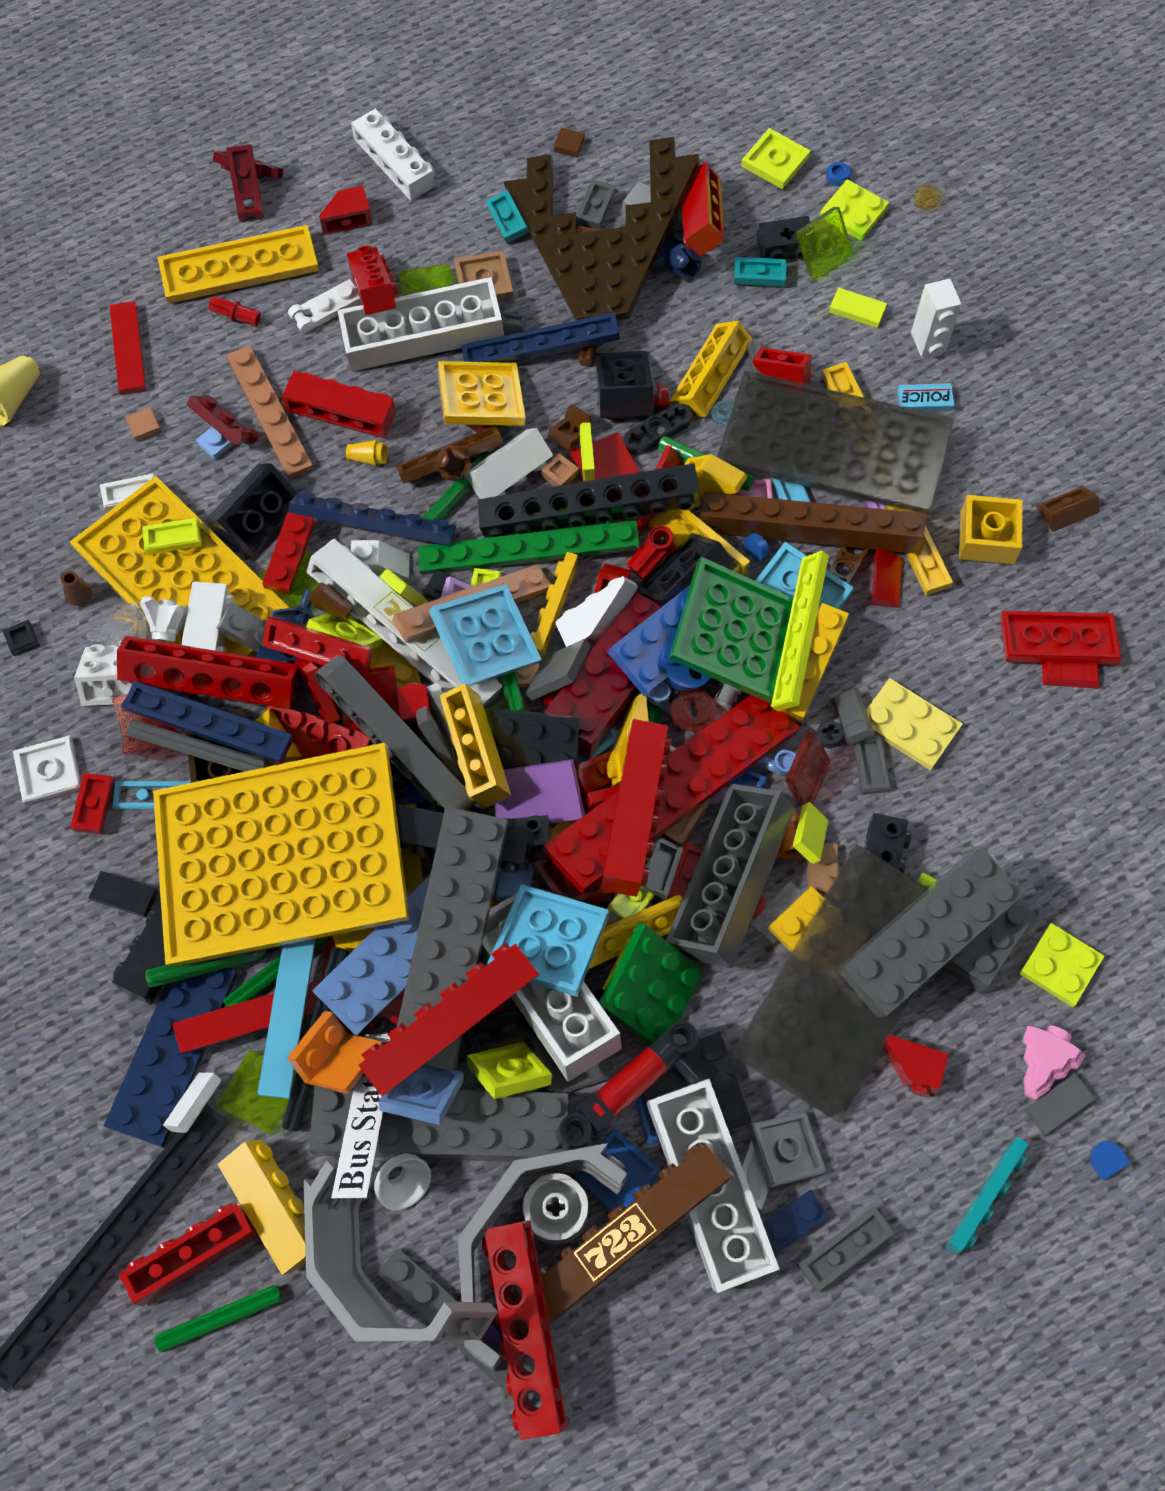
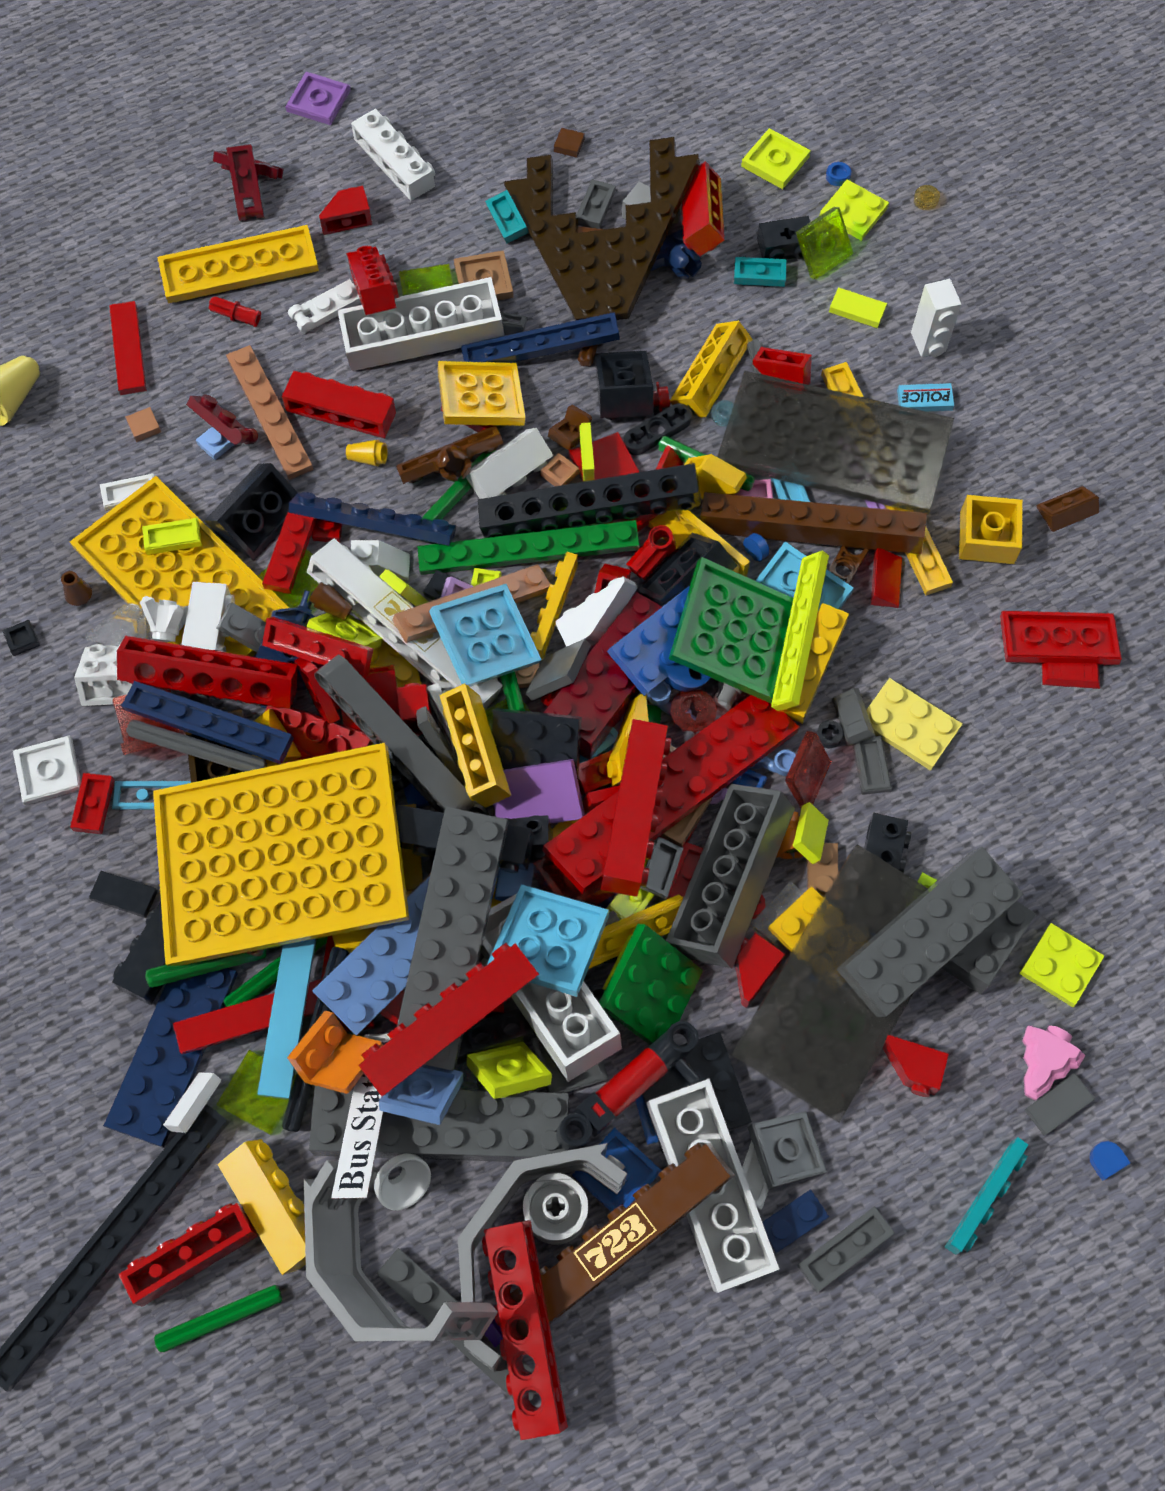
(318, 98): none -> medium lavender tile
(326, 531): none -> red plate
(755, 966): none -> red slope

